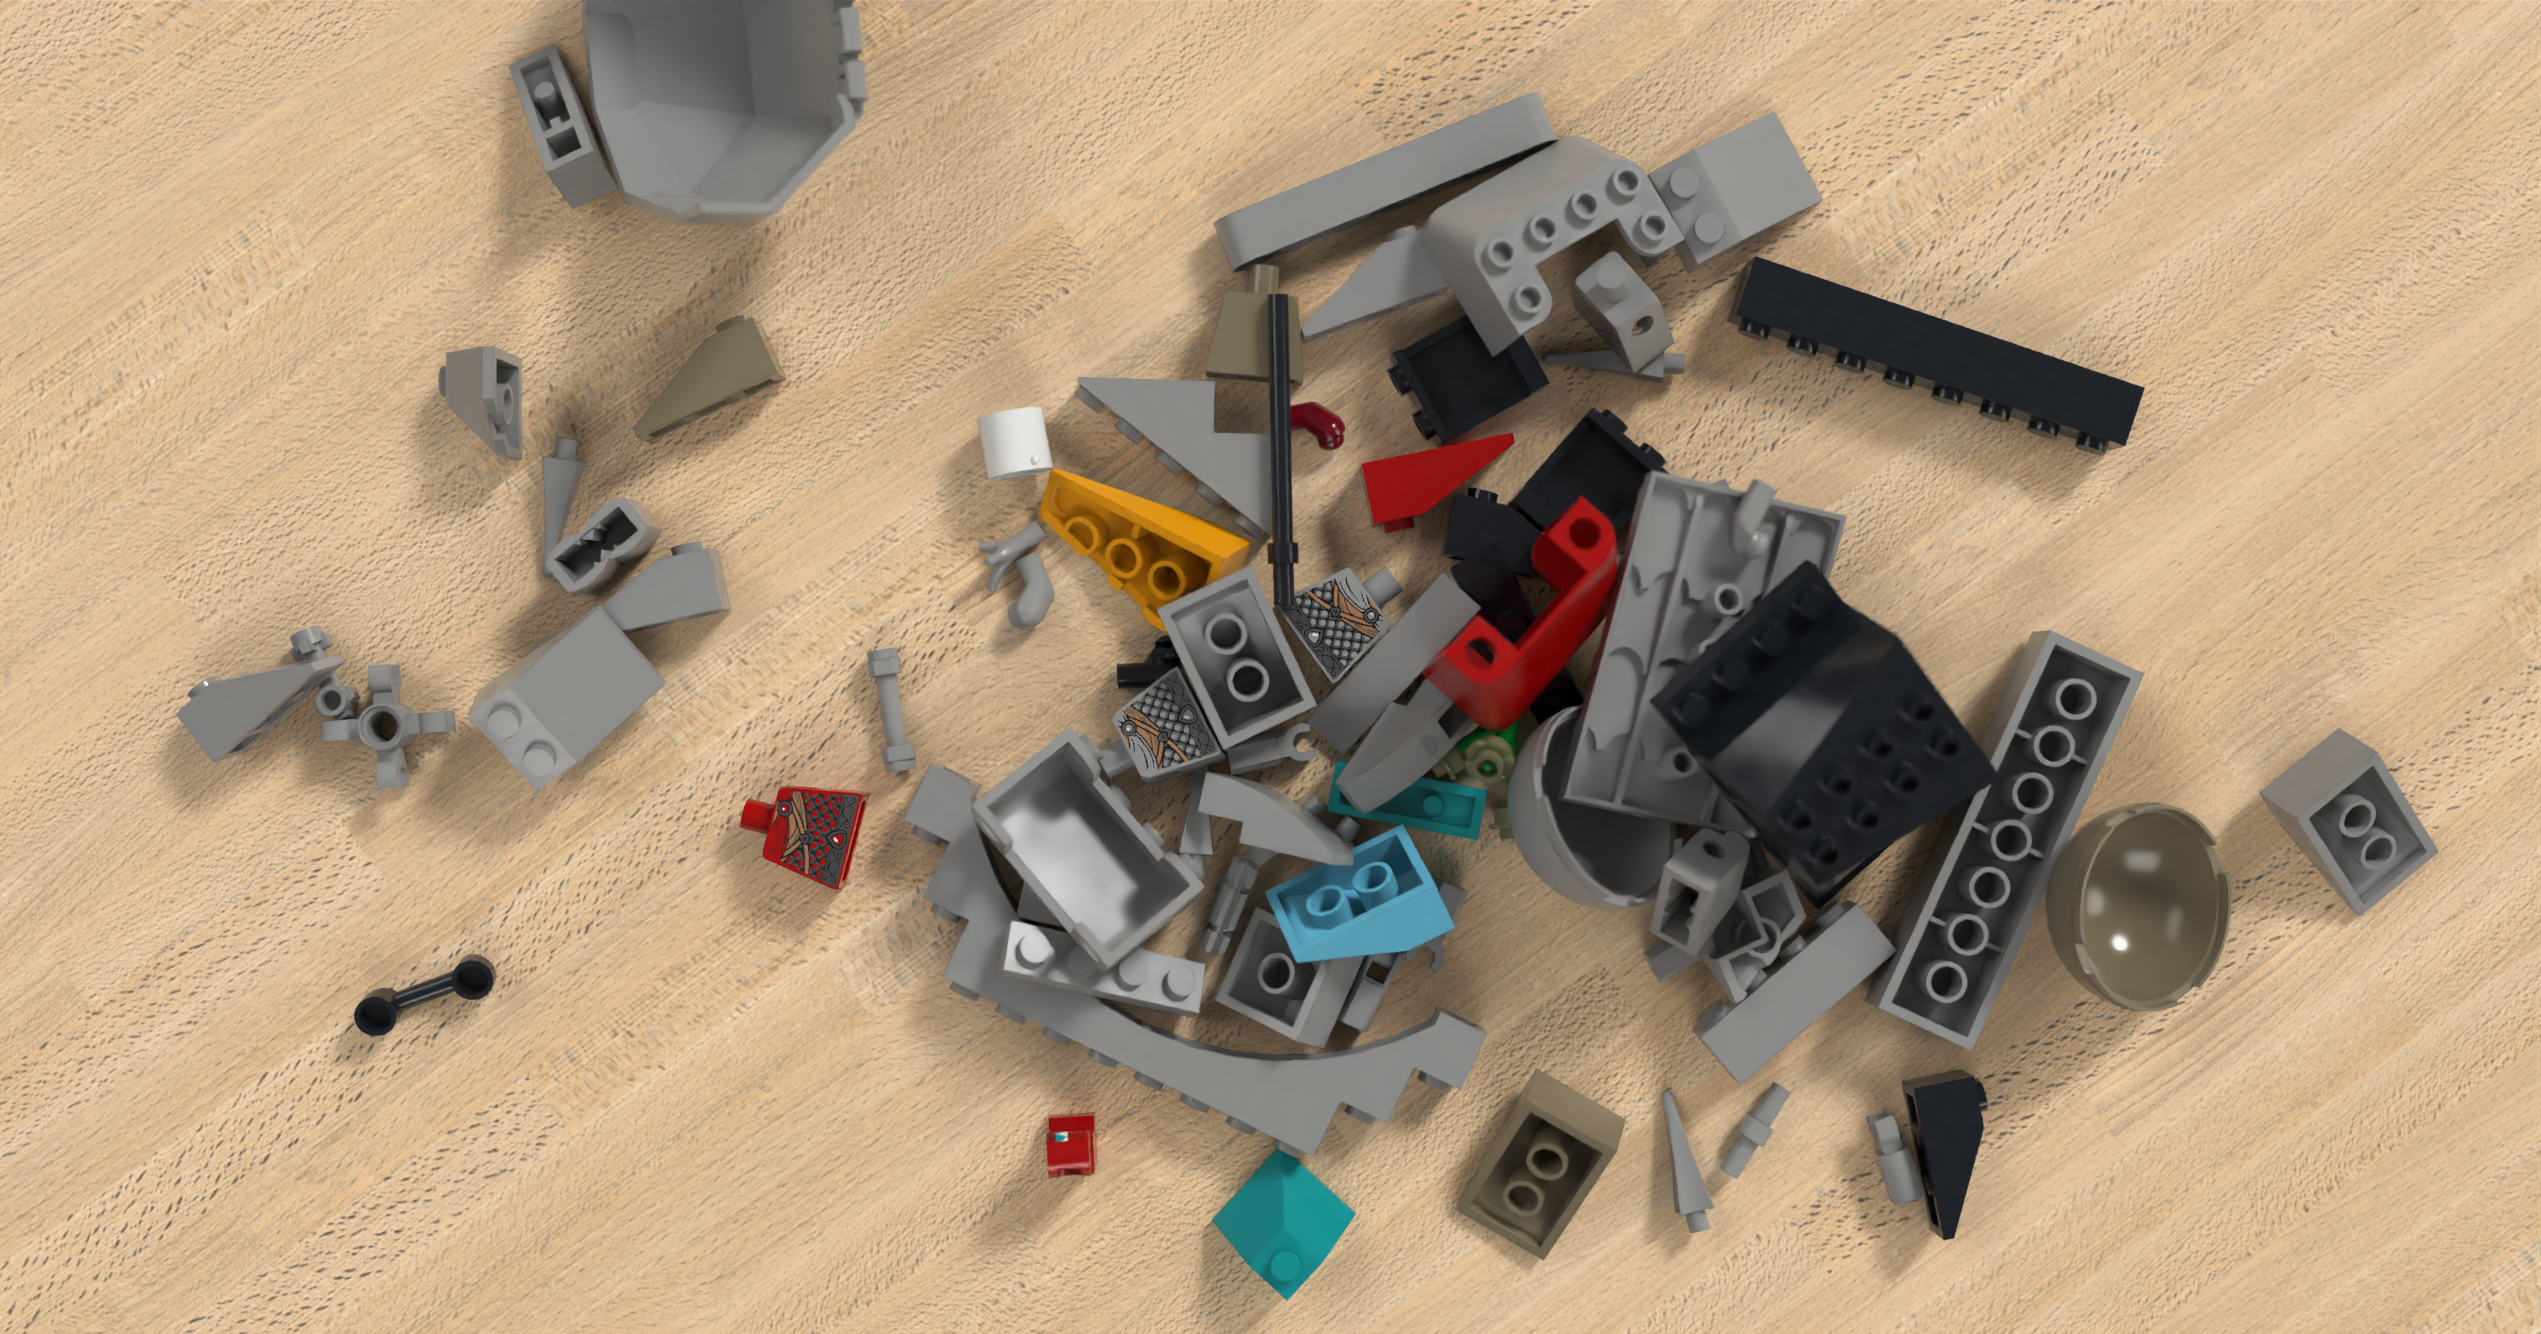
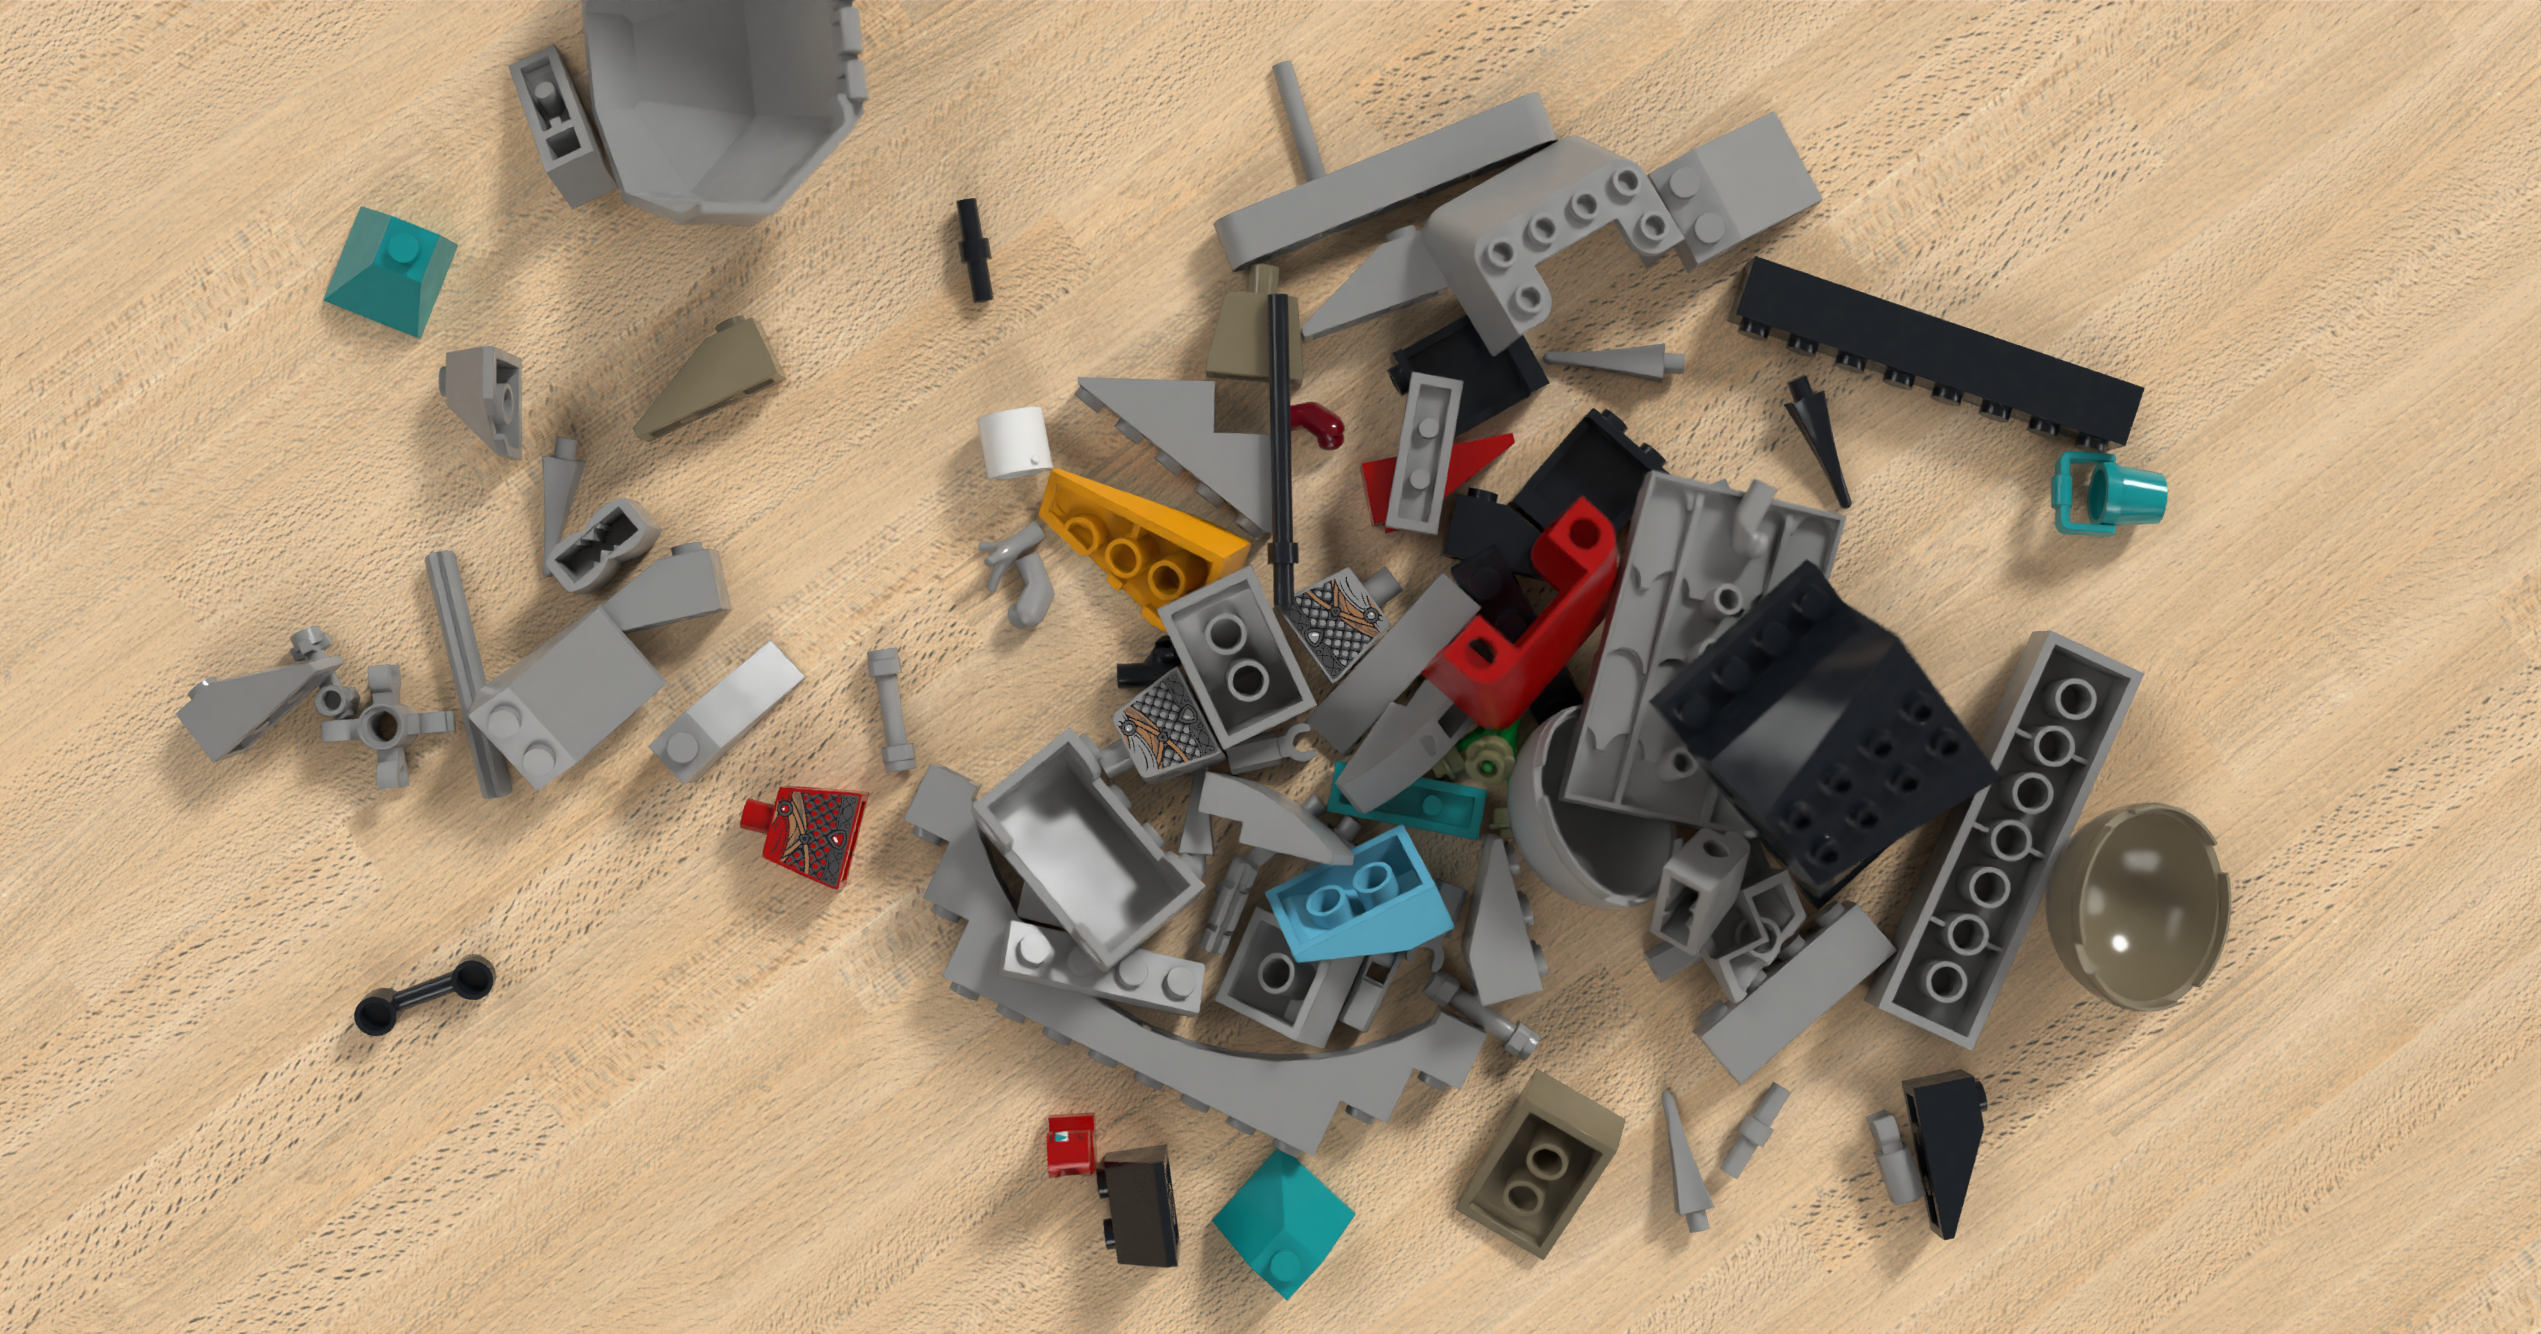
(391, 271): none -> teal slope
(465, 668): none -> light grey axle
(726, 713): none -> light grey slope
(974, 250): none -> black bar
(1141, 1207): none -> black slope
(1299, 120): none -> light grey bar
(1424, 454): none -> light grey plate
(1495, 936): none -> light grey slope
(1517, 1037): none -> light grey bar
(1615, 300): light grey torso -> none
(1812, 417): none -> black piece
(2115, 495): none -> teal piece
(2350, 820): light grey slope -> none

